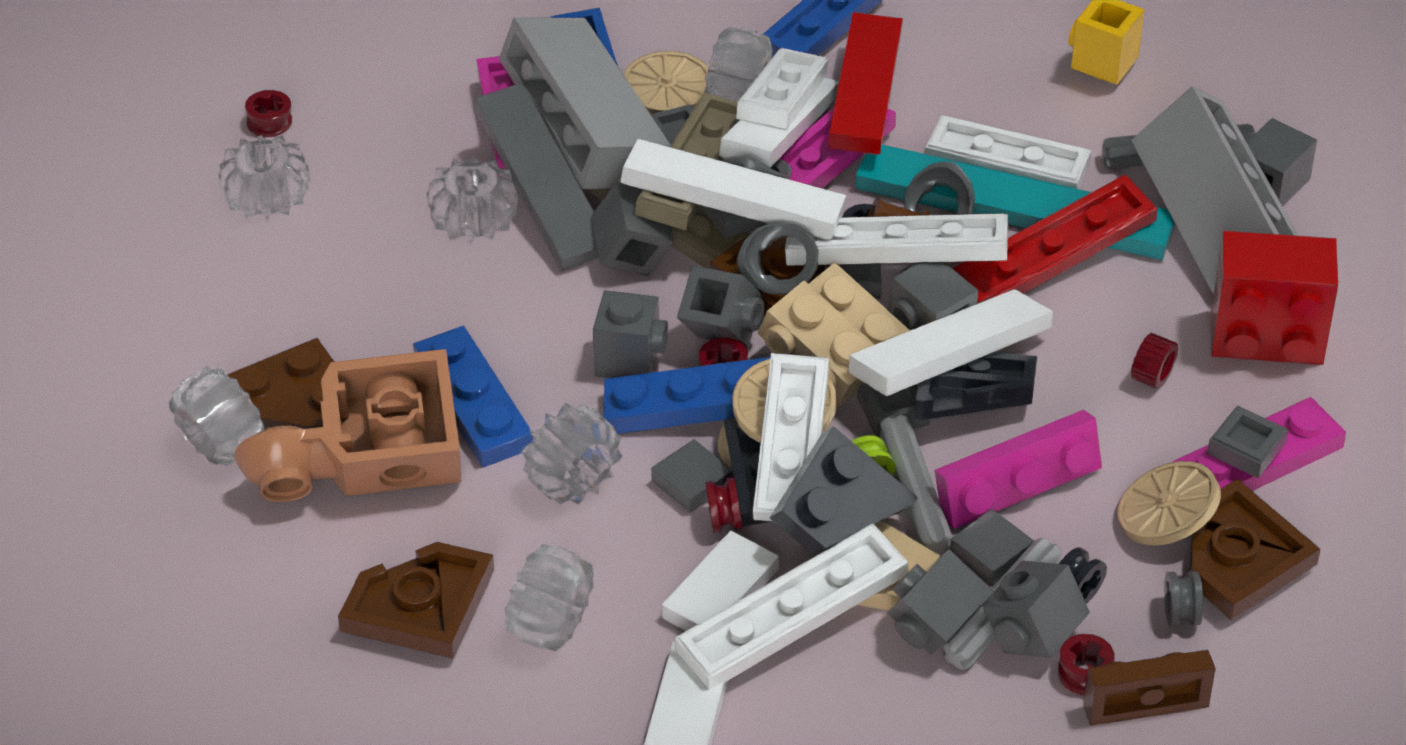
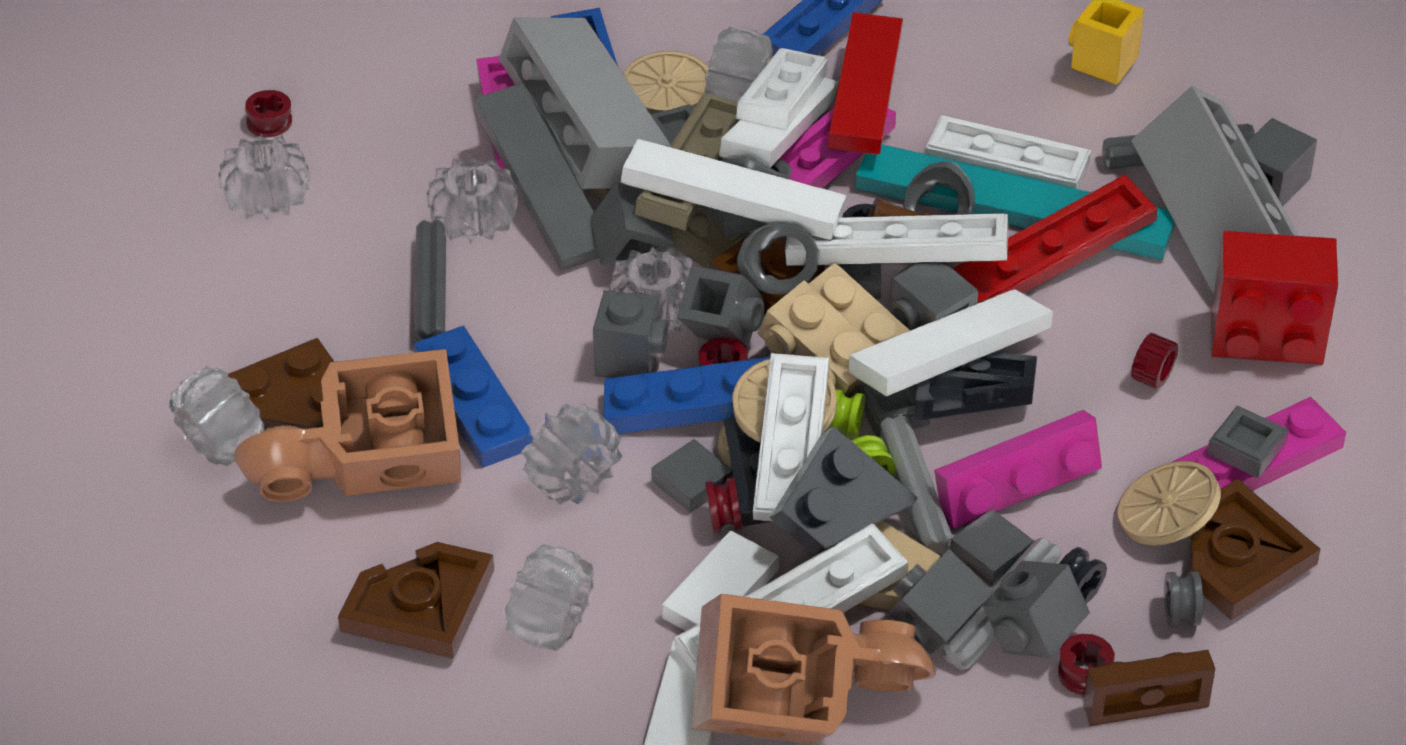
(430, 279): none -> dark grey axle
(655, 275): none -> clear gear
(790, 666): none -> nougat brick
(848, 414): none -> lime bush

